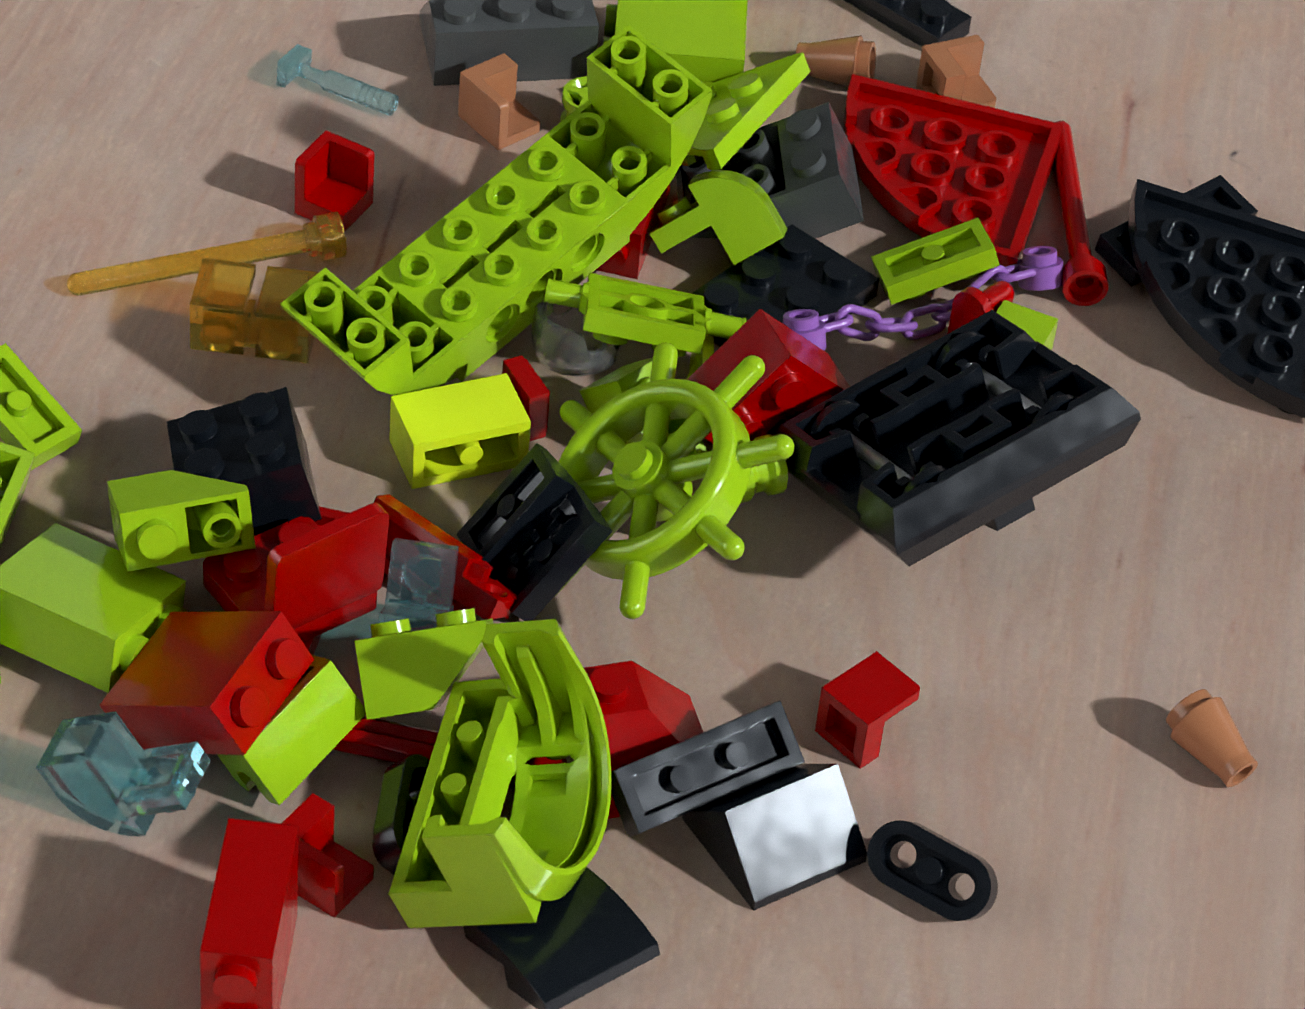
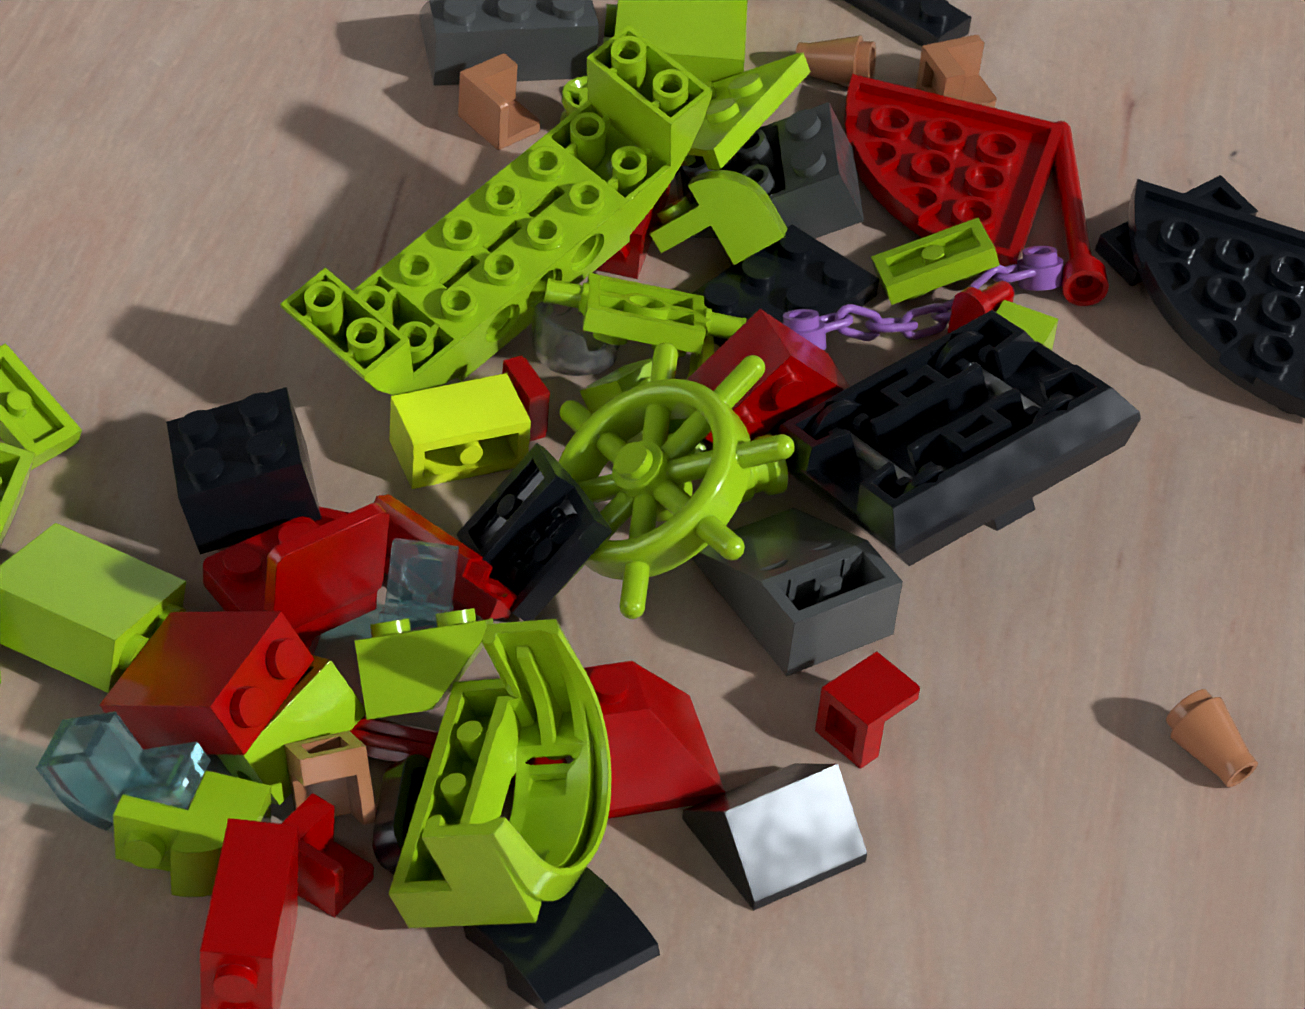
(178, 518): lime slope -> none
(190, 839): none -> lime brick
(226, 318): clear yellow piece -> none
(297, 63): clear light blue piece -> none
(320, 238): clear yellow piece -> none
(334, 177): red panel -> none
(335, 771): none -> nougat panel
(704, 768): black plate -> none
(806, 588): none -> dark grey slope
(934, 872): black plate -> none

